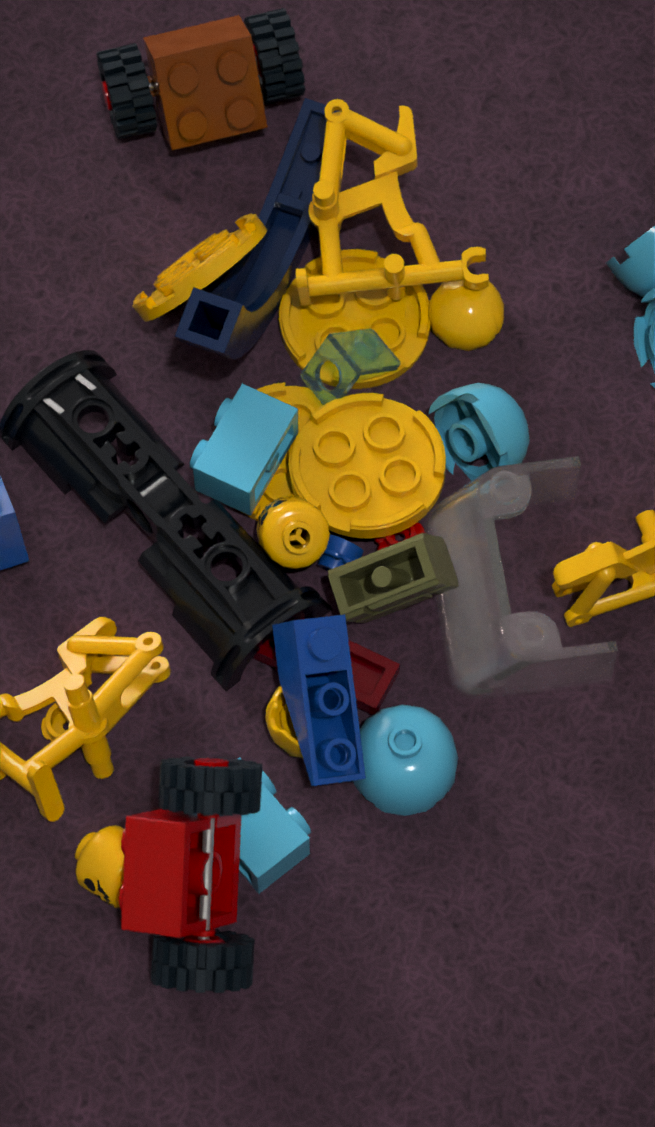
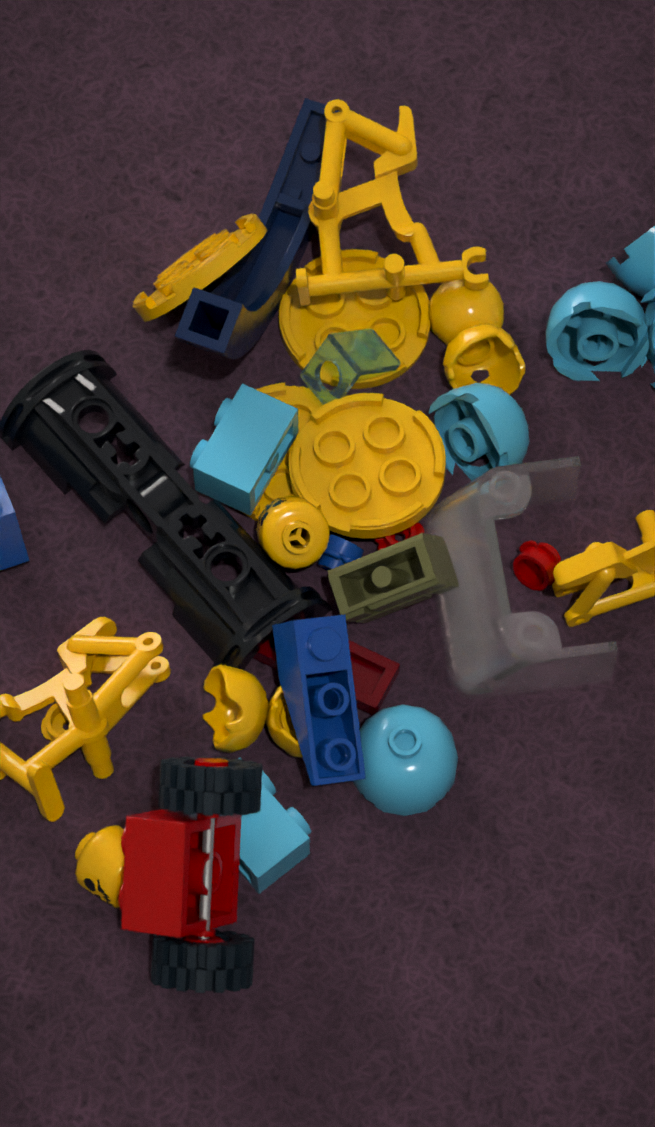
(203, 79): dark orange brick -> none
(238, 708): none -> yellow hair
(484, 349): none -> yellow hair
(536, 564): none -> red plate
(597, 324): none -> medium azure cylinder

